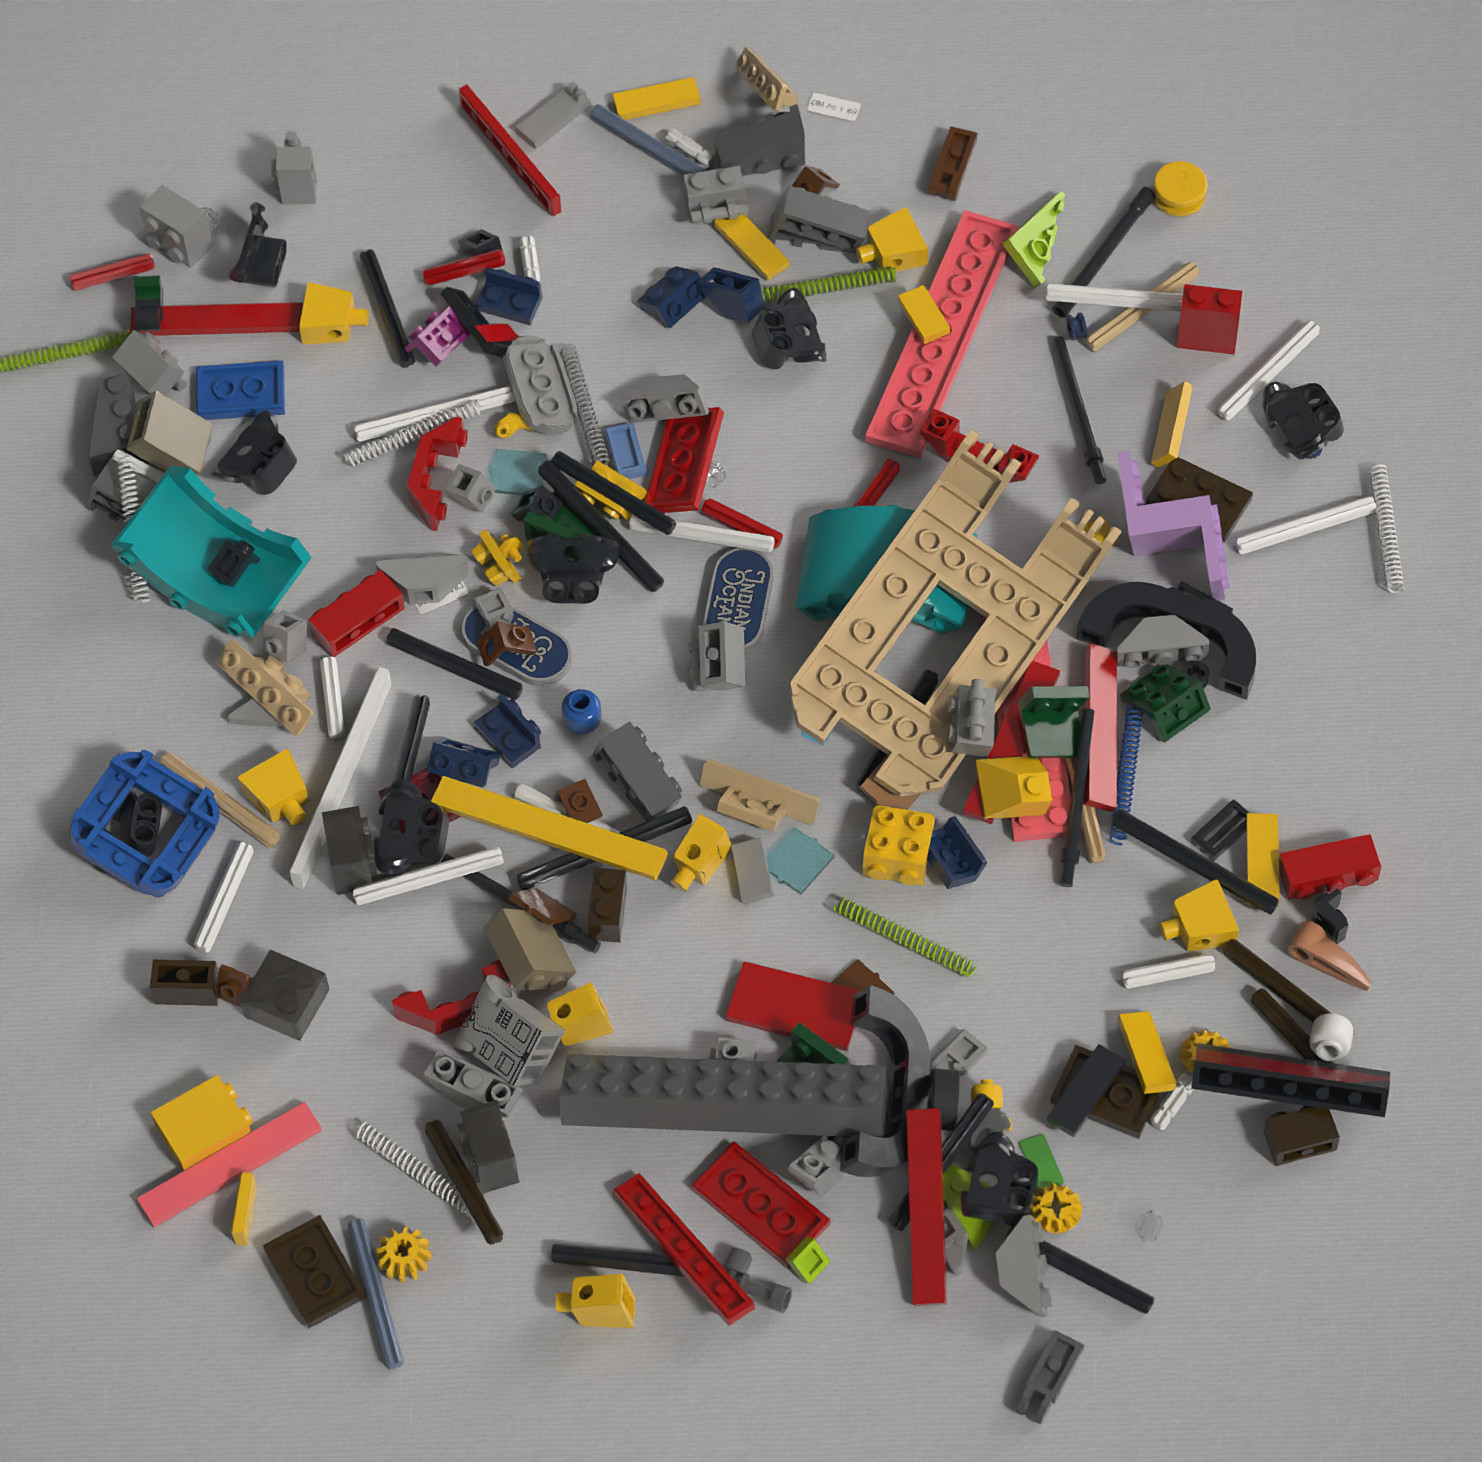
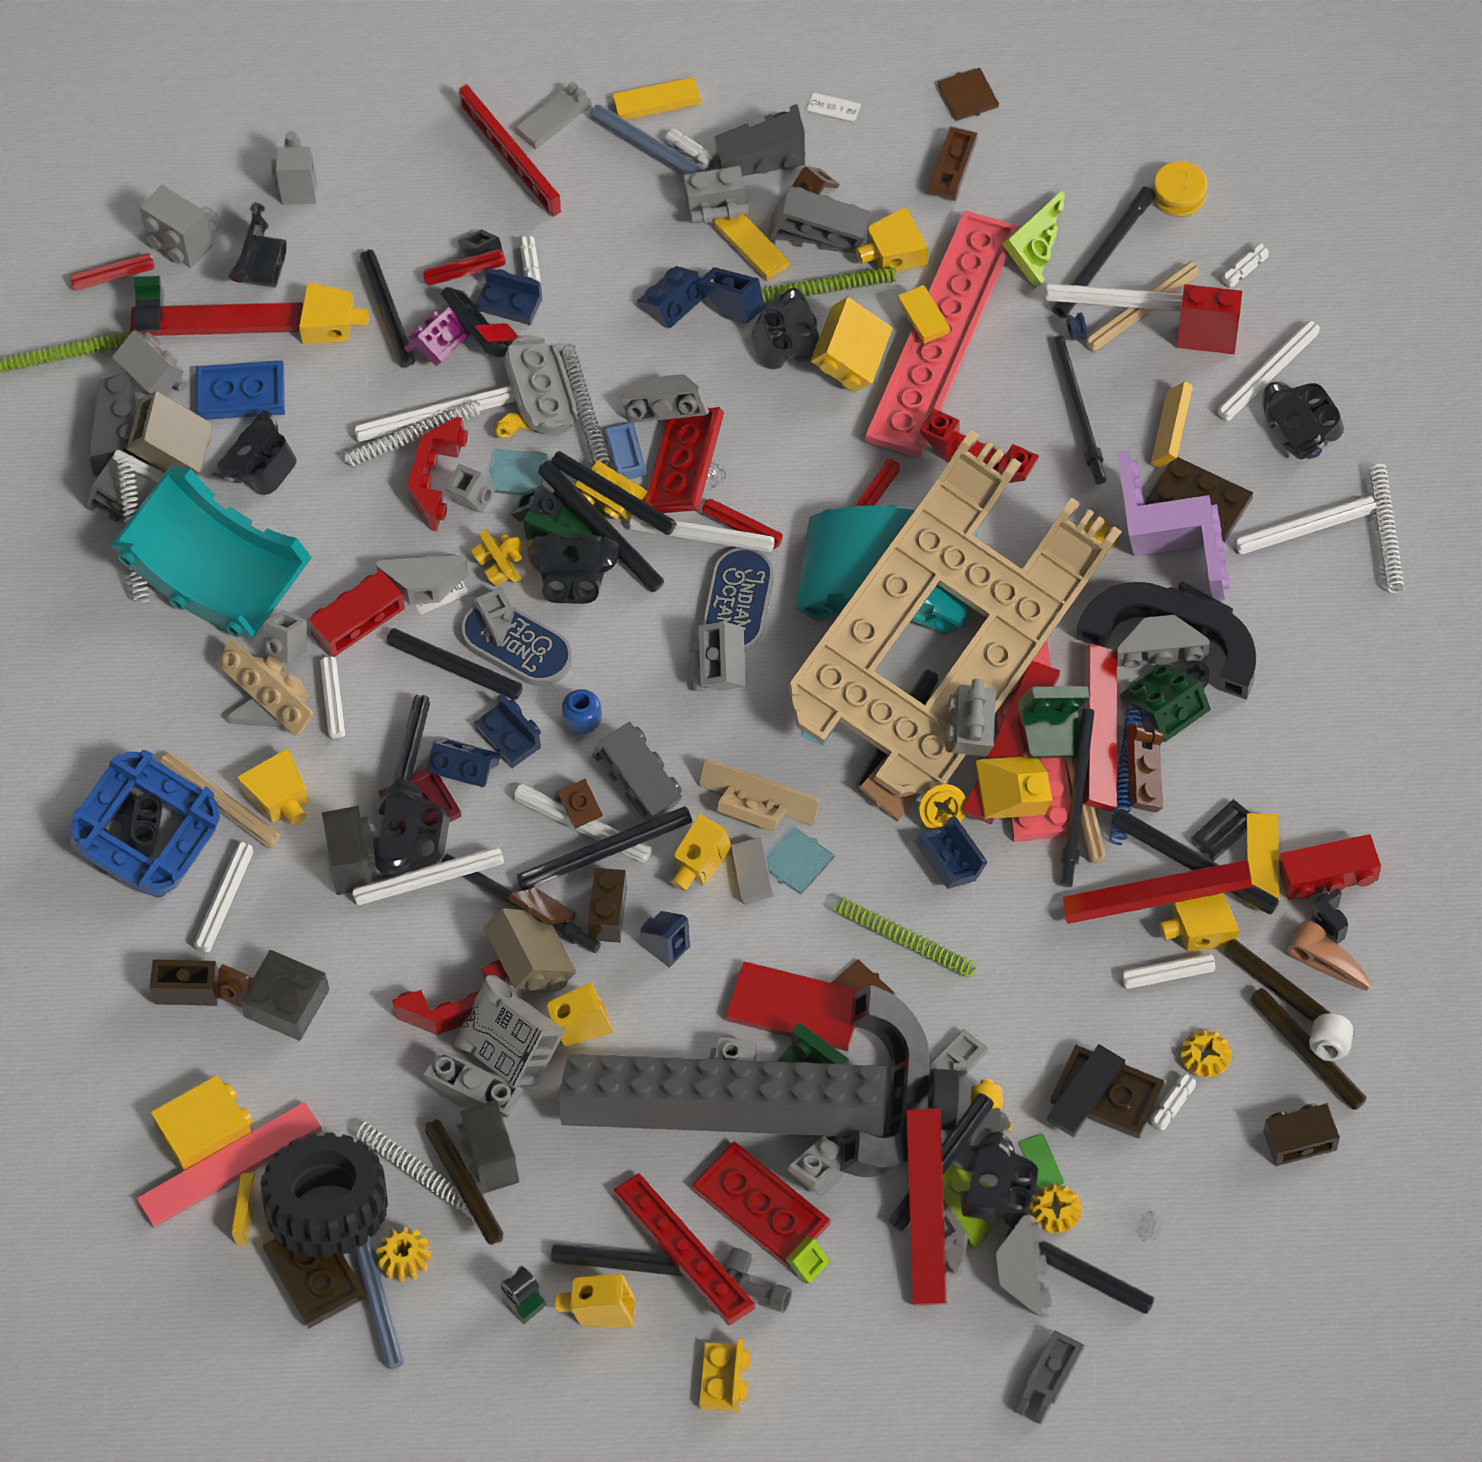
(233, 561): black bracket -> none
(332, 1225): none -> black tyre
(341, 776): white tile -> none
(507, 638): reddish brown bracket -> none
(522, 1295): none -> black leg
(550, 828): yellow tile -> none
(666, 936): none -> dark blue slope
(723, 1376): none -> yellow bracket
(765, 80): tan bracket -> none
(851, 344): none -> yellow brick
(898, 845): yellow bracket -> none
(955, 801): none -> yellow gear
(968, 94): none -> reddish brown piece
(1145, 768): none -> reddish brown plate
(1146, 1052): yellow tile -> none
(1157, 891): none -> red tile
(1245, 265): none -> white axle
(1291, 1080): black brick -> none

